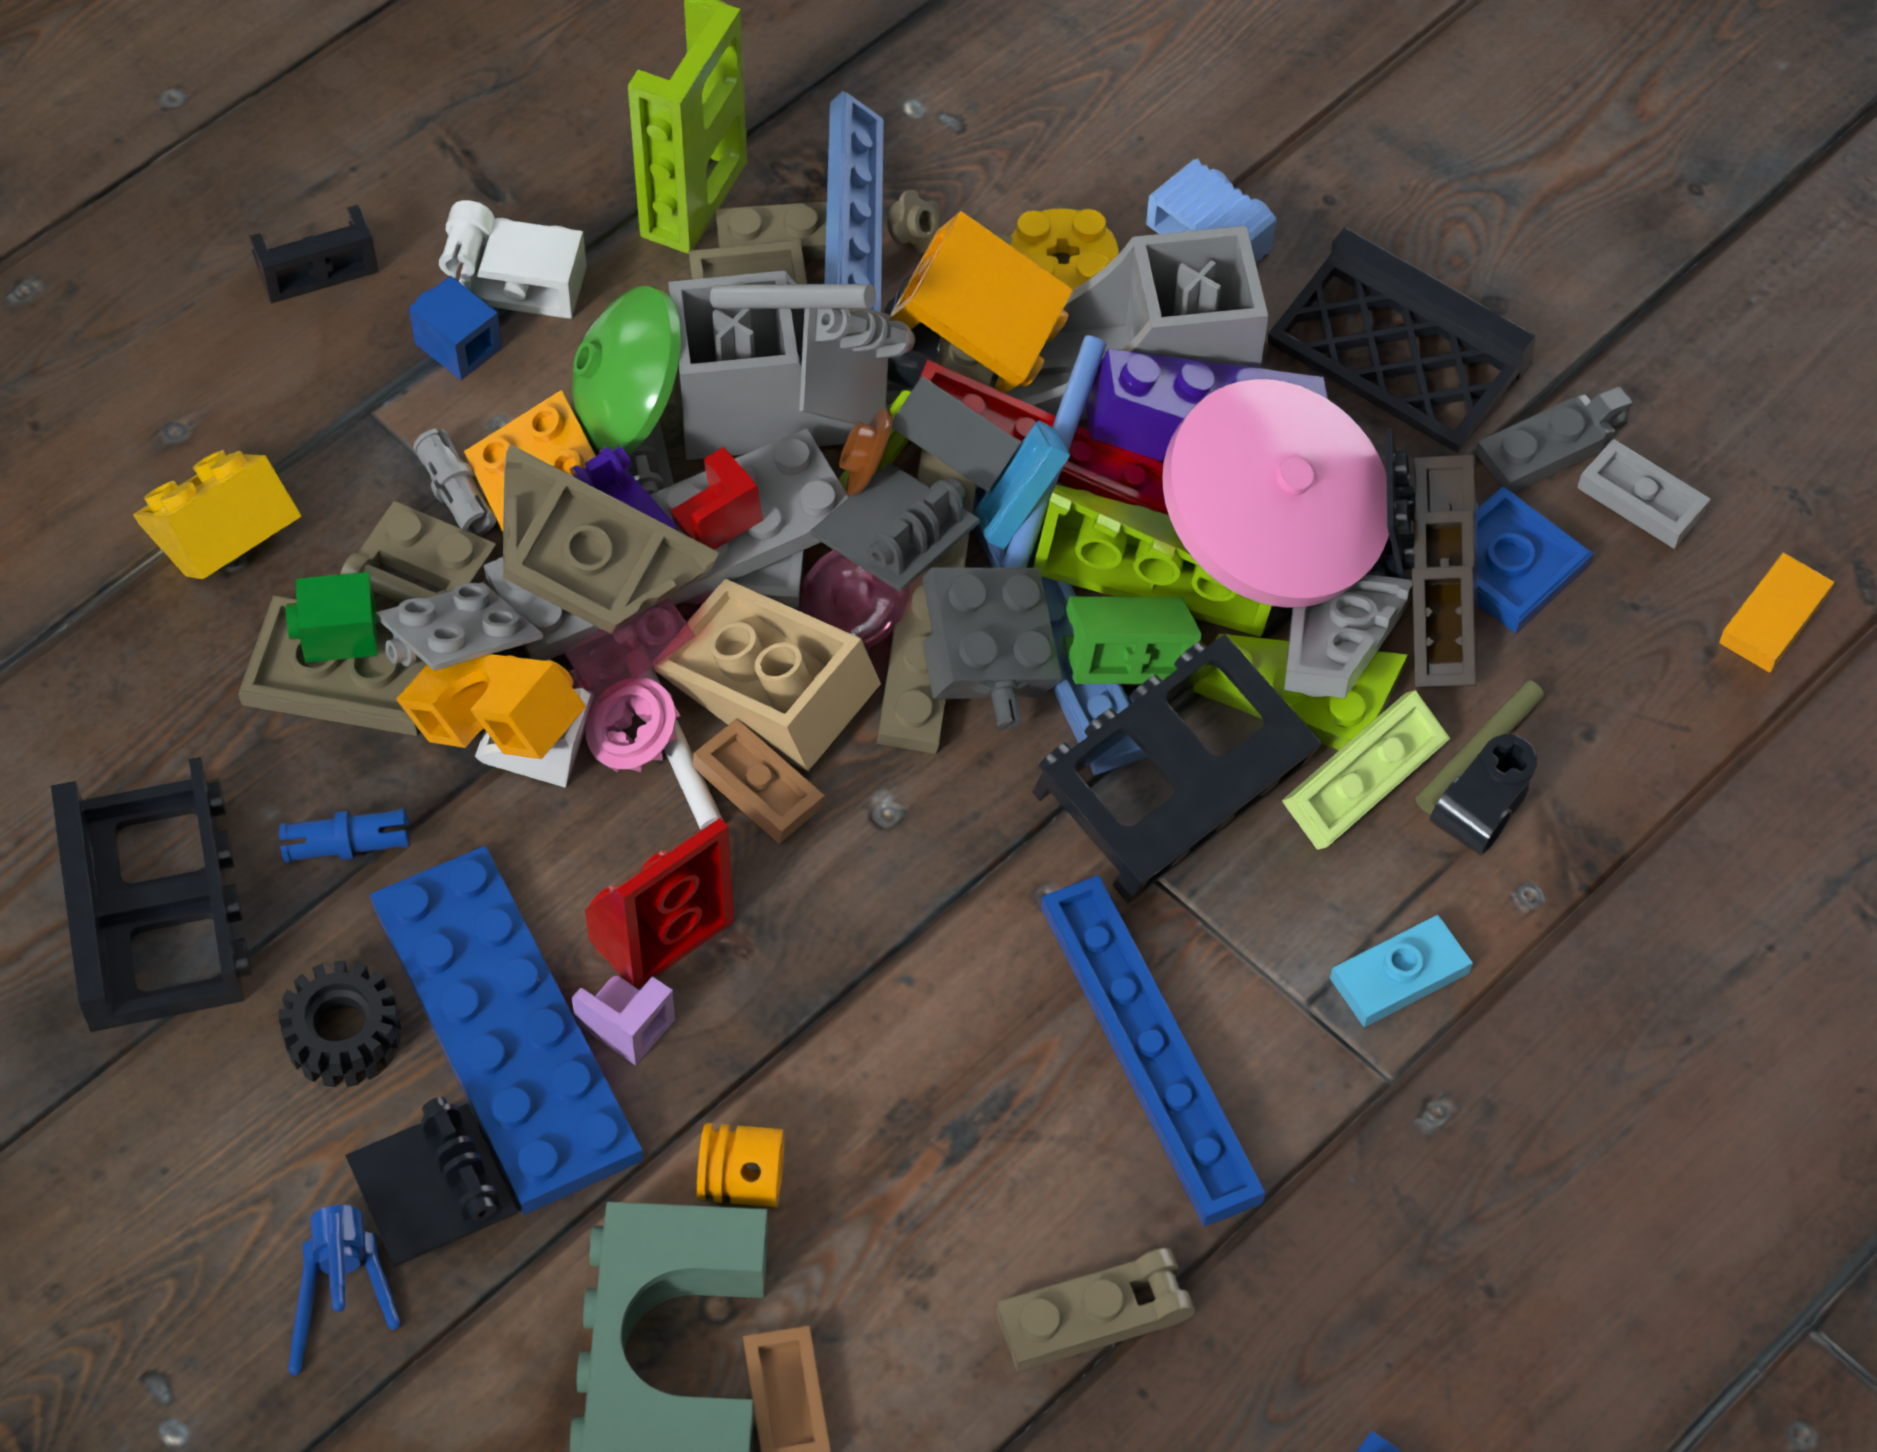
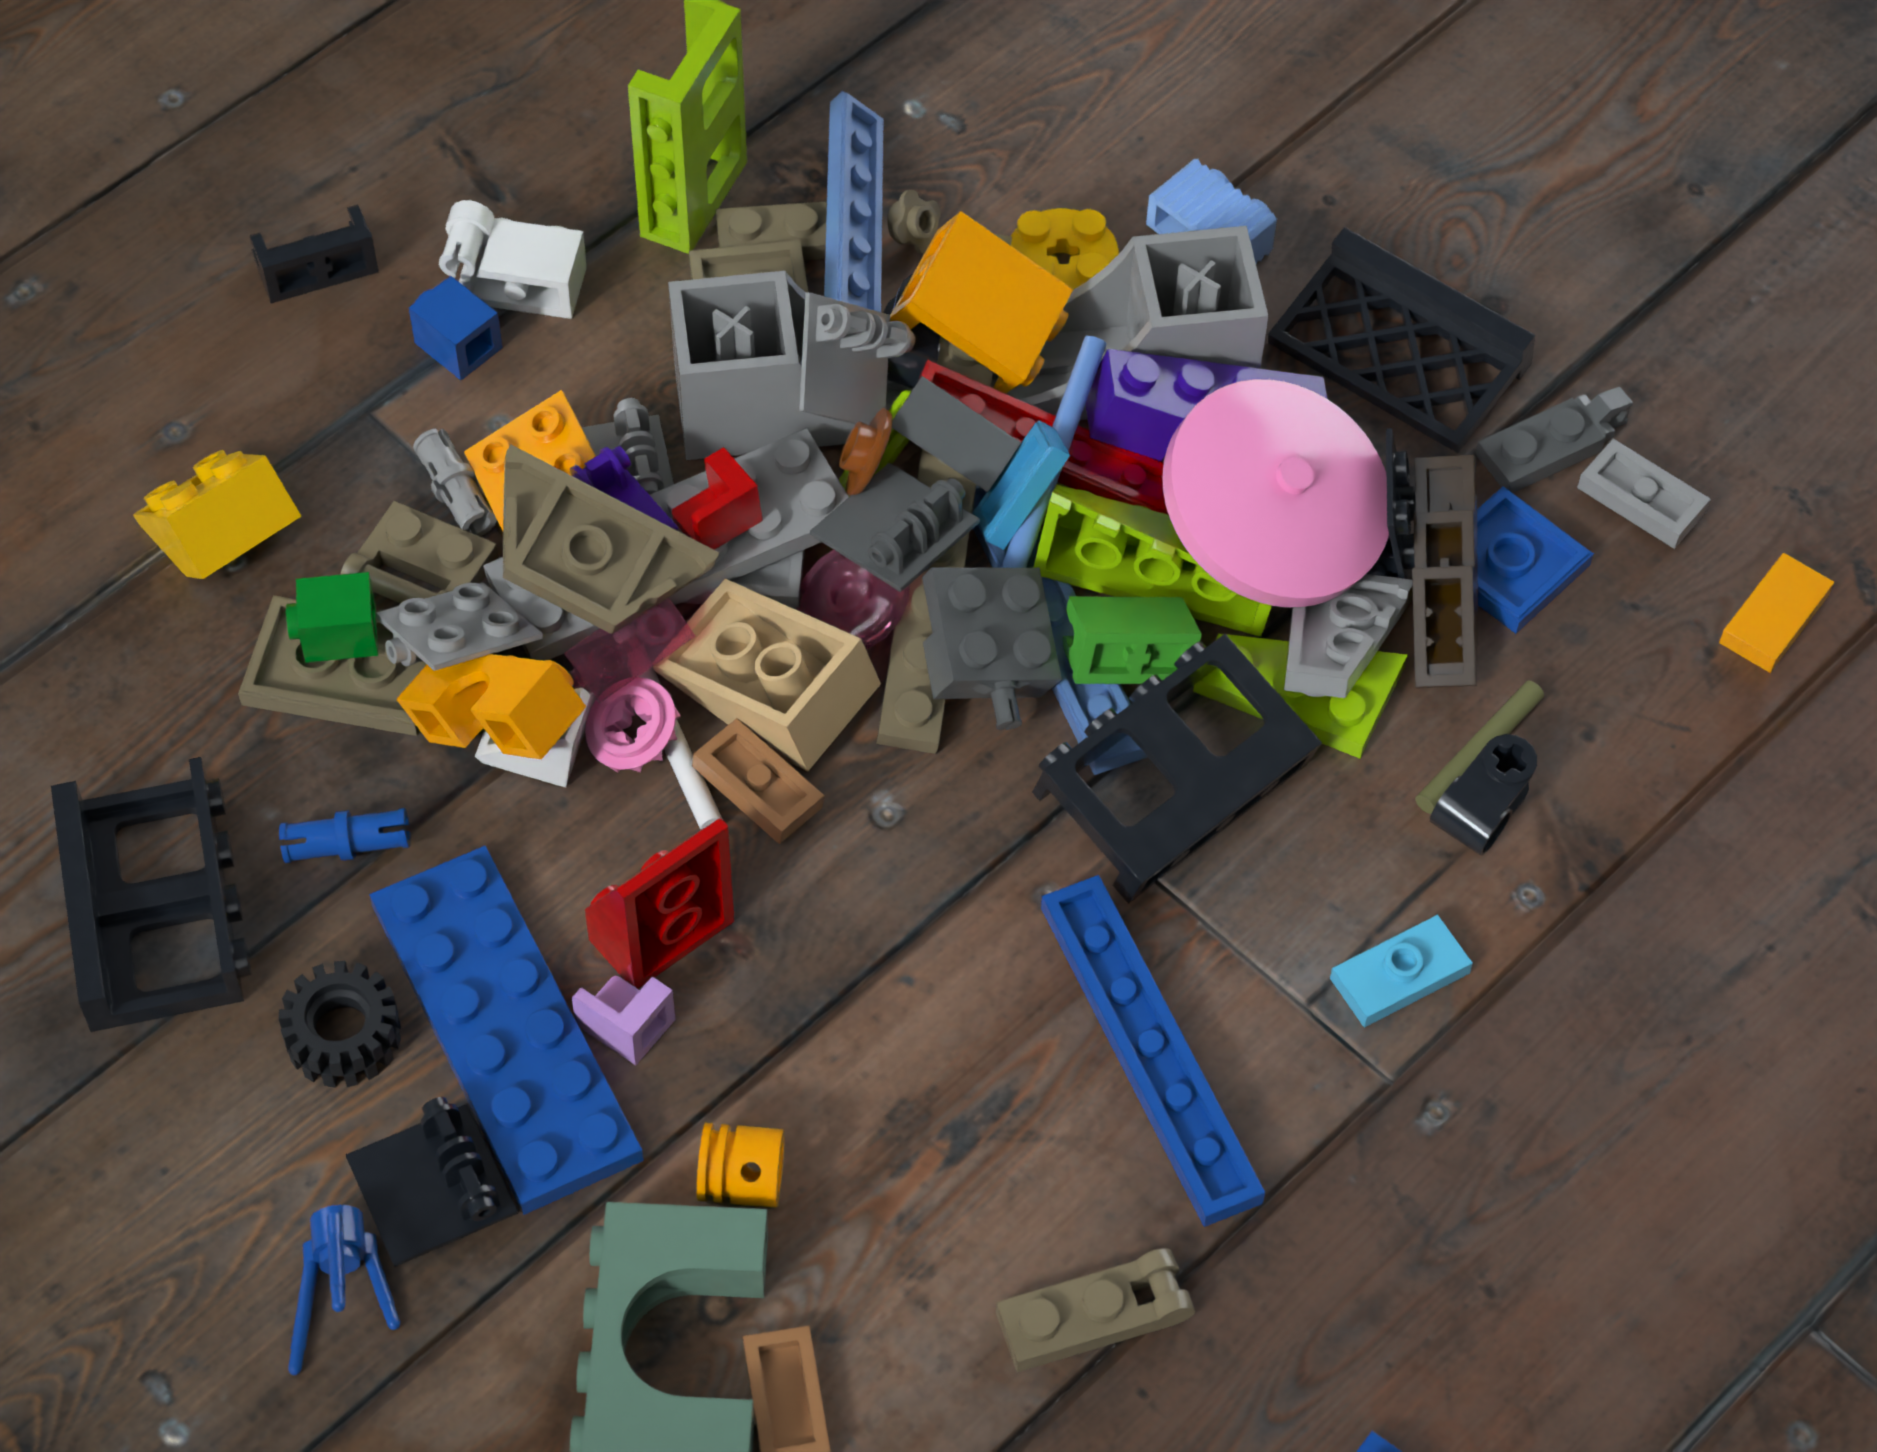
(627, 369): bright green dish -> none
(793, 296): light grey bar -> none
(1366, 769): yellowish green tile -> none

